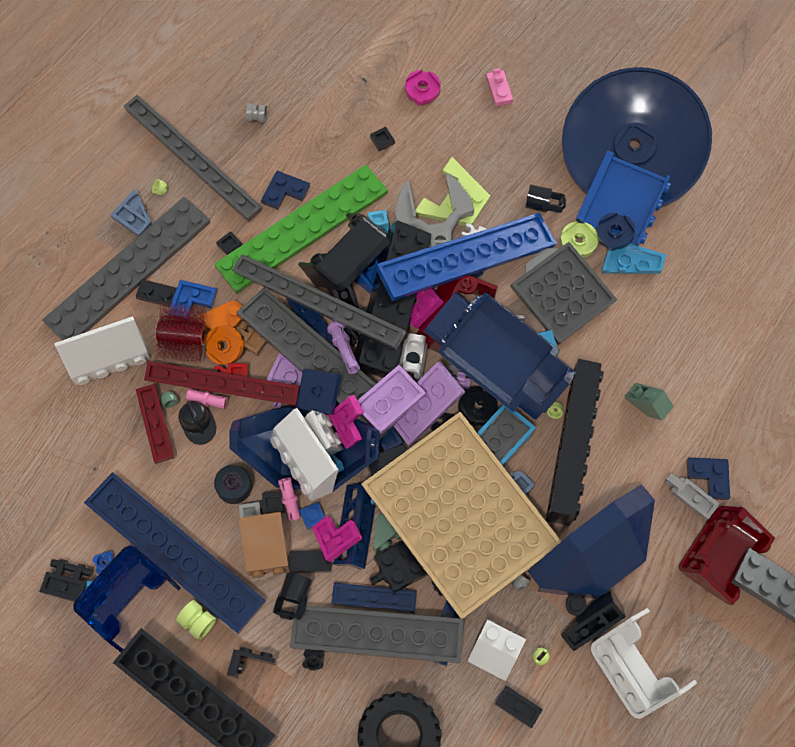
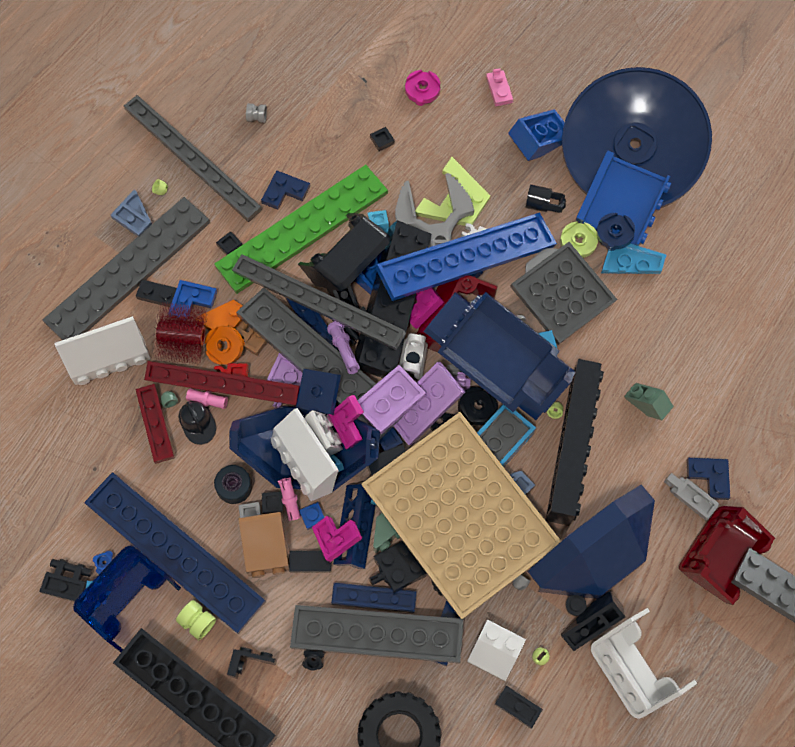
(294, 590): black piece -> none
(538, 133): none -> blue slope

